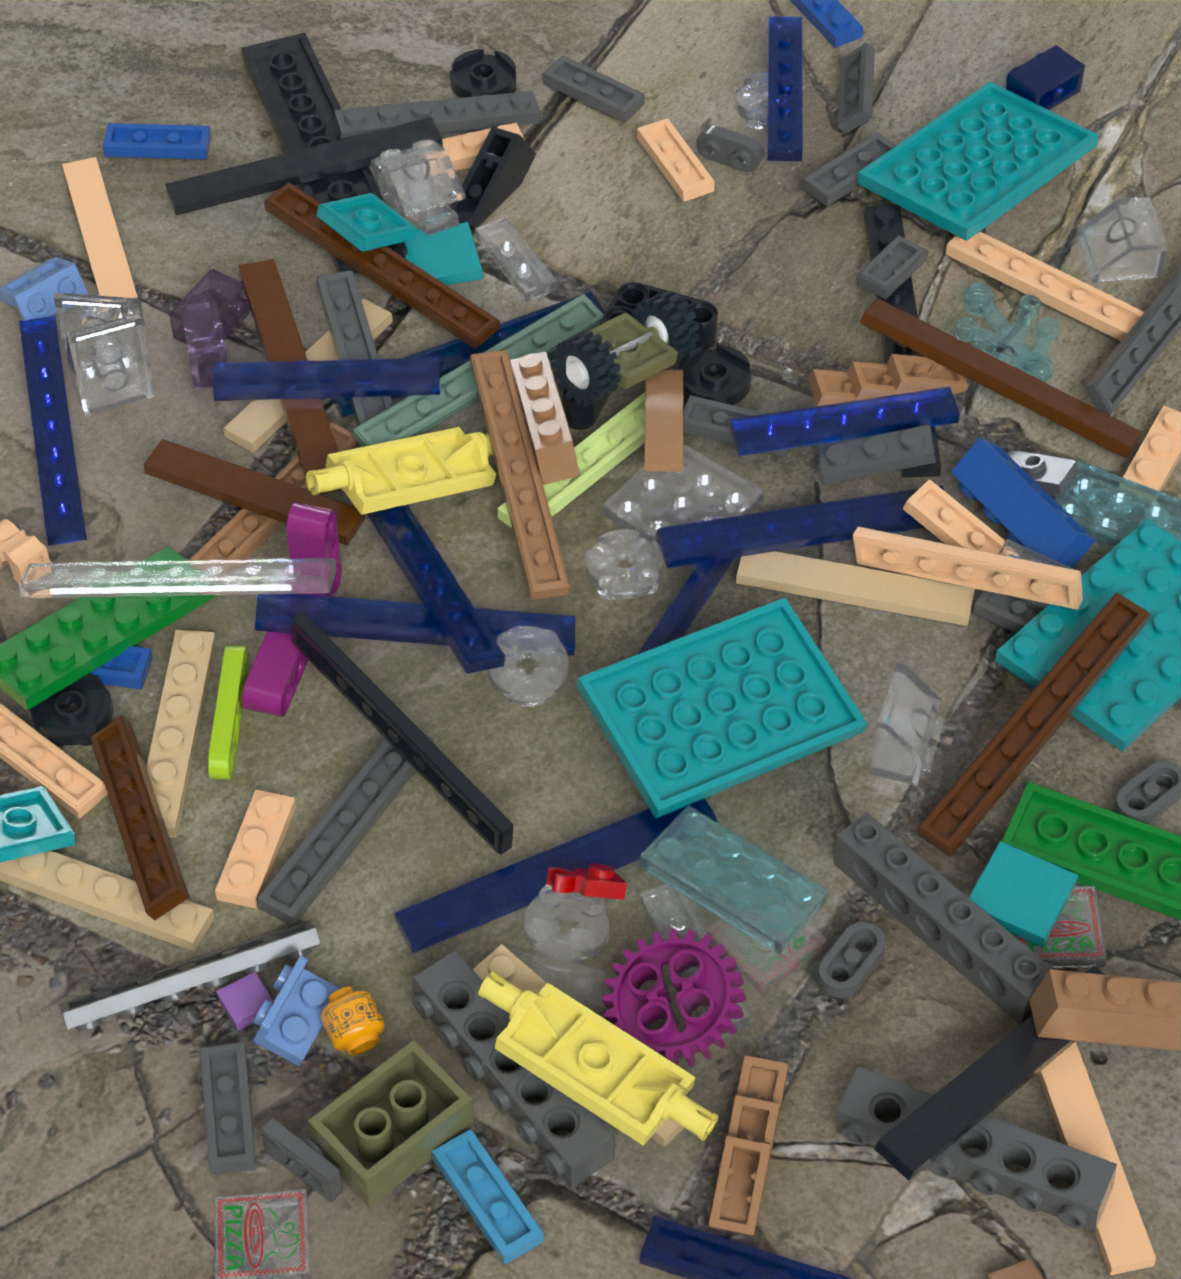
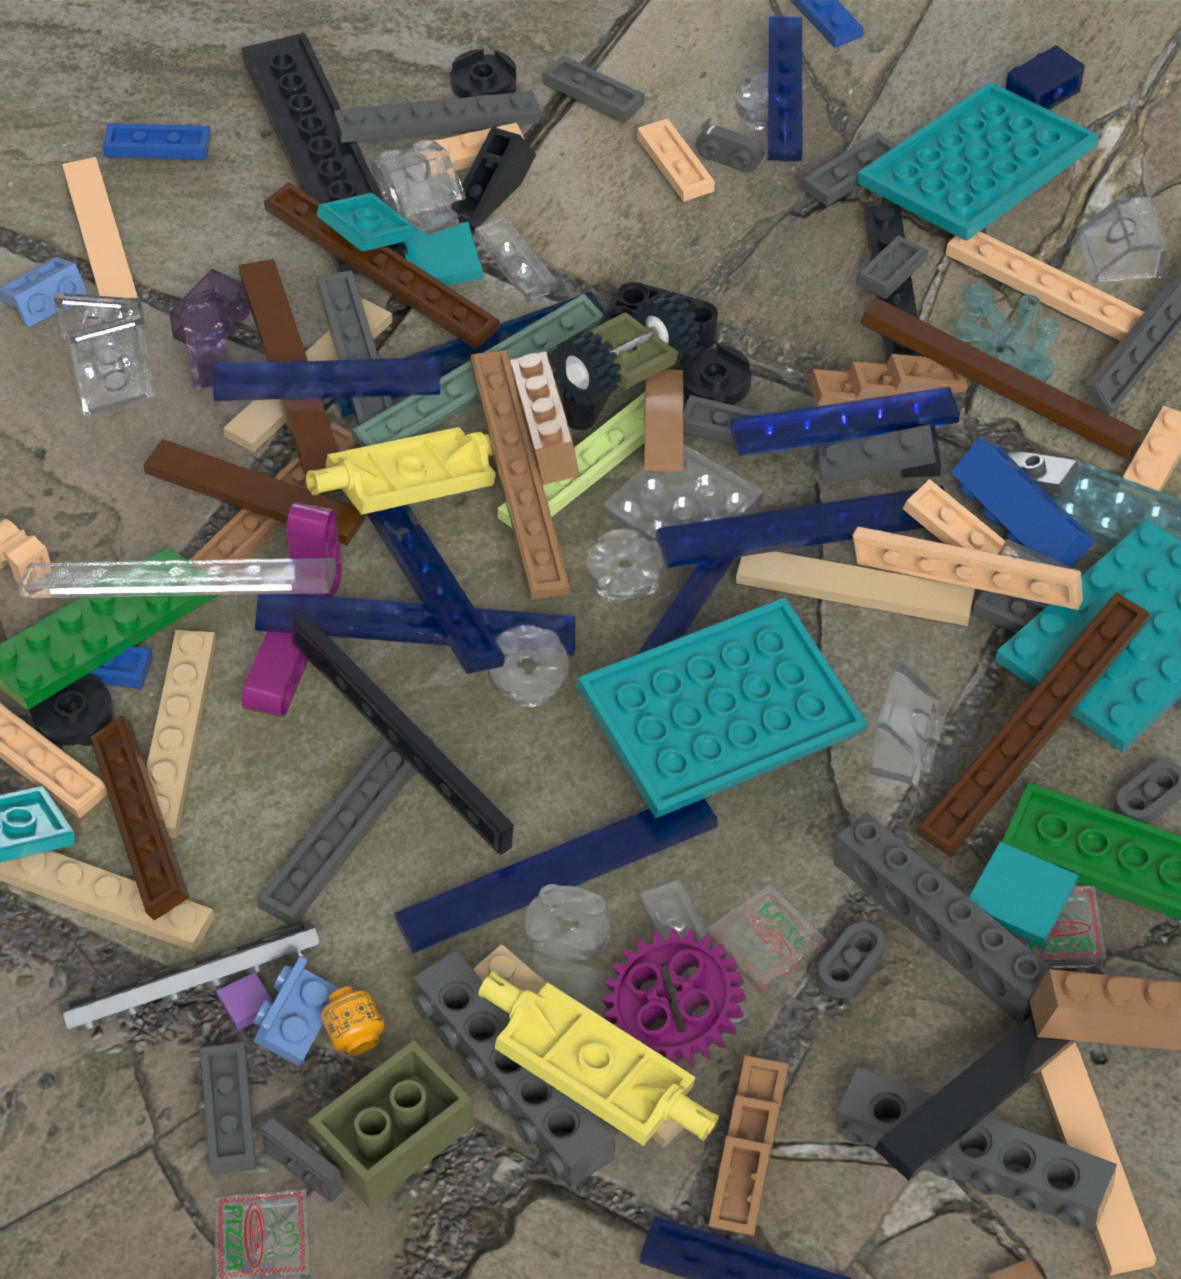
(52, 431): clear blue tile -> none
(228, 713): lime beam -> none
(255, 848): light nougat plate -> none
(295, 167): black tile -> none
(488, 1196): dark azure plate -> none
(596, 881): red plate -> none
(733, 879): clear light blue plate -> none
(856, 88): dark grey plate -> none

